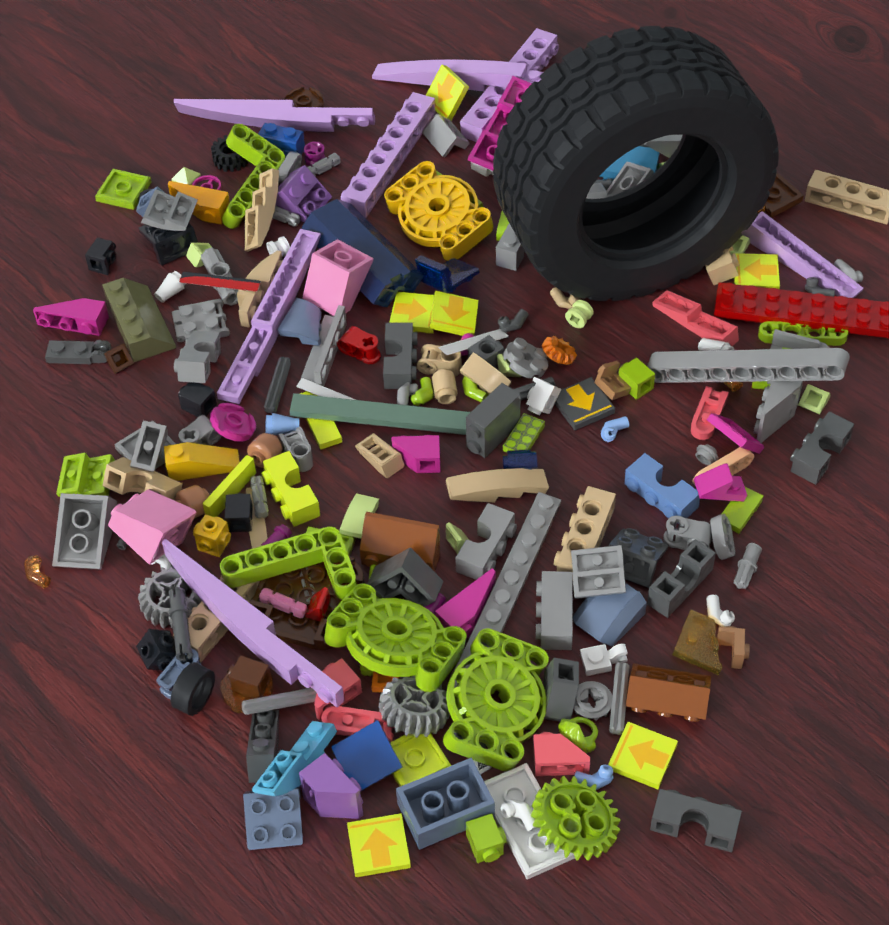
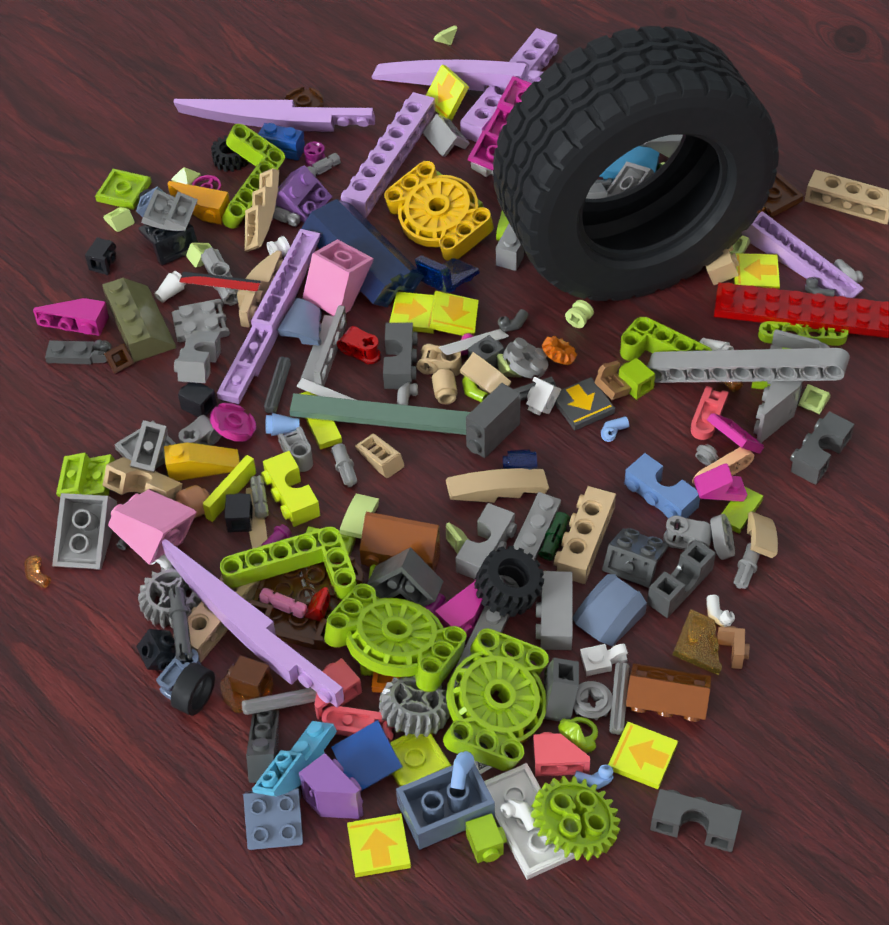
(119, 219): none -> yellowish green slope
(212, 535): yellow brick -> none
(264, 447): nougat head -> none
(291, 163): light grey beam -> none
(344, 465): none -> light grey axle
(419, 452): dark pink slope -> none
(424, 394): lime arm -> none
(447, 35): none -> yellowish green slope
(462, 765): none -> light blue arm
(518, 567): none -> black tyre
(524, 433): lime tile -> none
(549, 548): none -> dark green pin
(561, 300): tan arm -> none
(598, 571): light grey slope -> none
(654, 337): none -> lime beam
(691, 316): coral slope -> none
(762, 534): none -> tan slope

